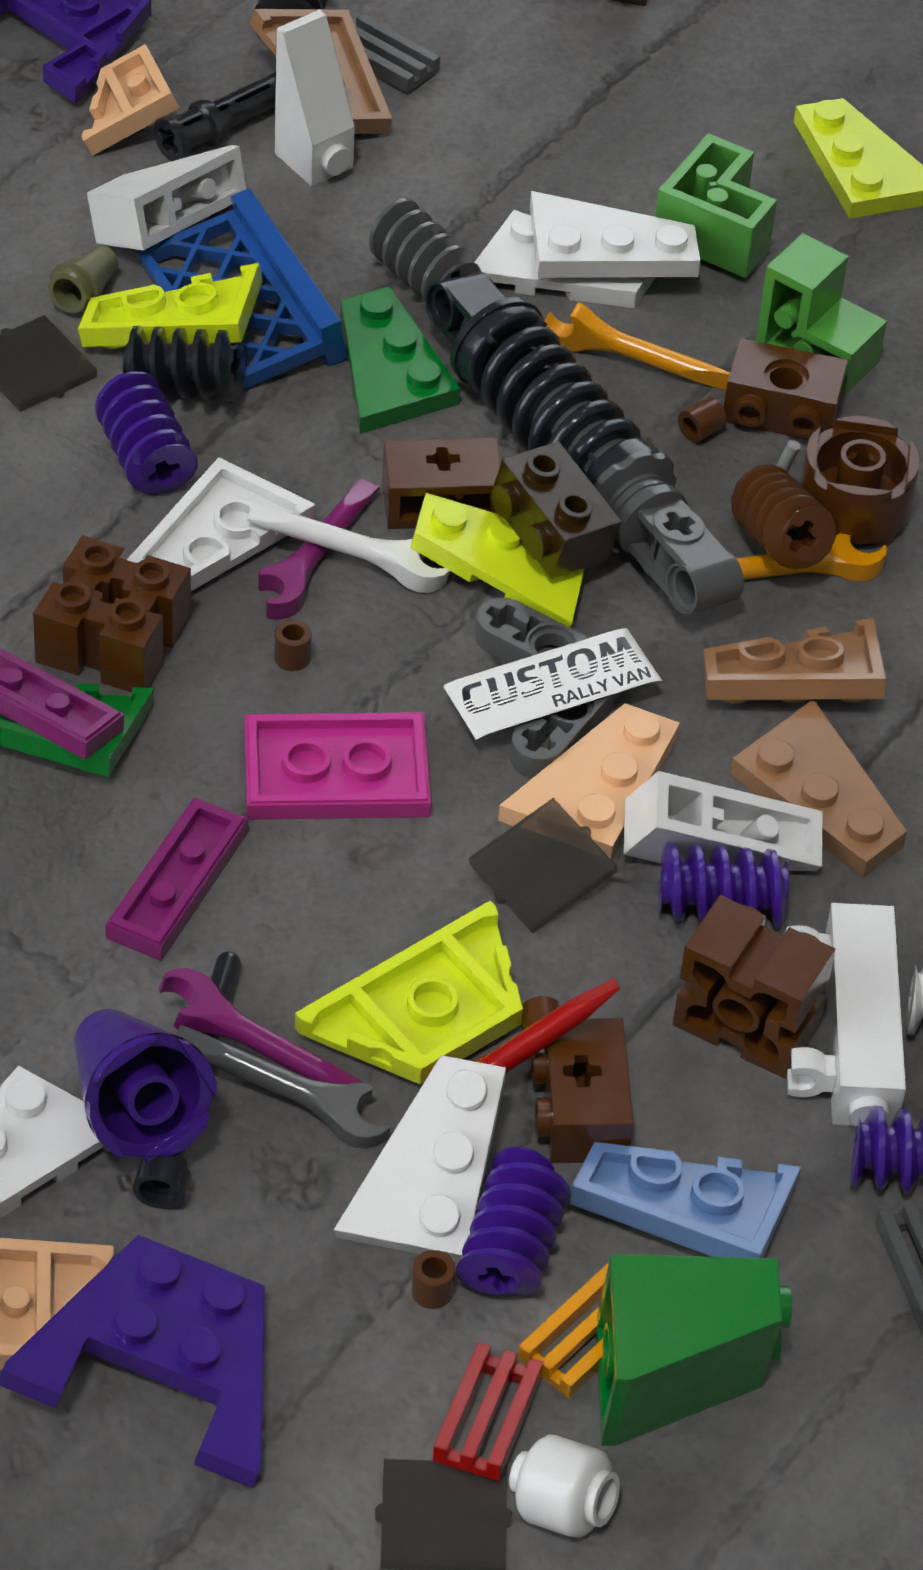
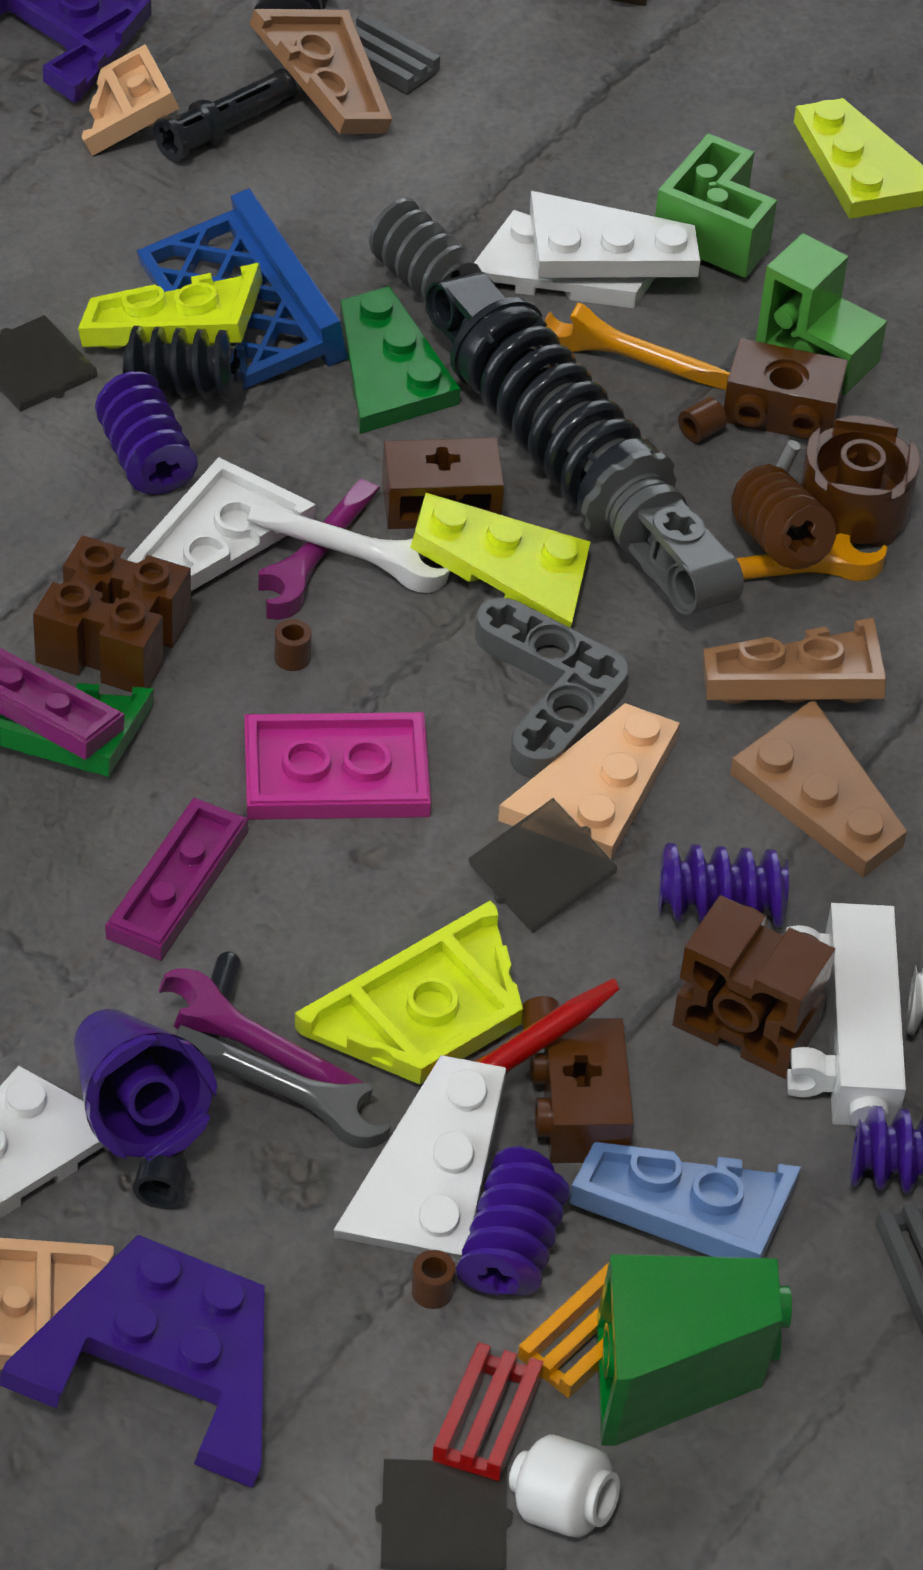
(82, 278): olive cone -> none
(165, 198): white slope -> none
(311, 102): white slope -> none
(550, 682): white sticker -> none
(554, 510): dark brown brick -> none
(710, 815): white slope -> none

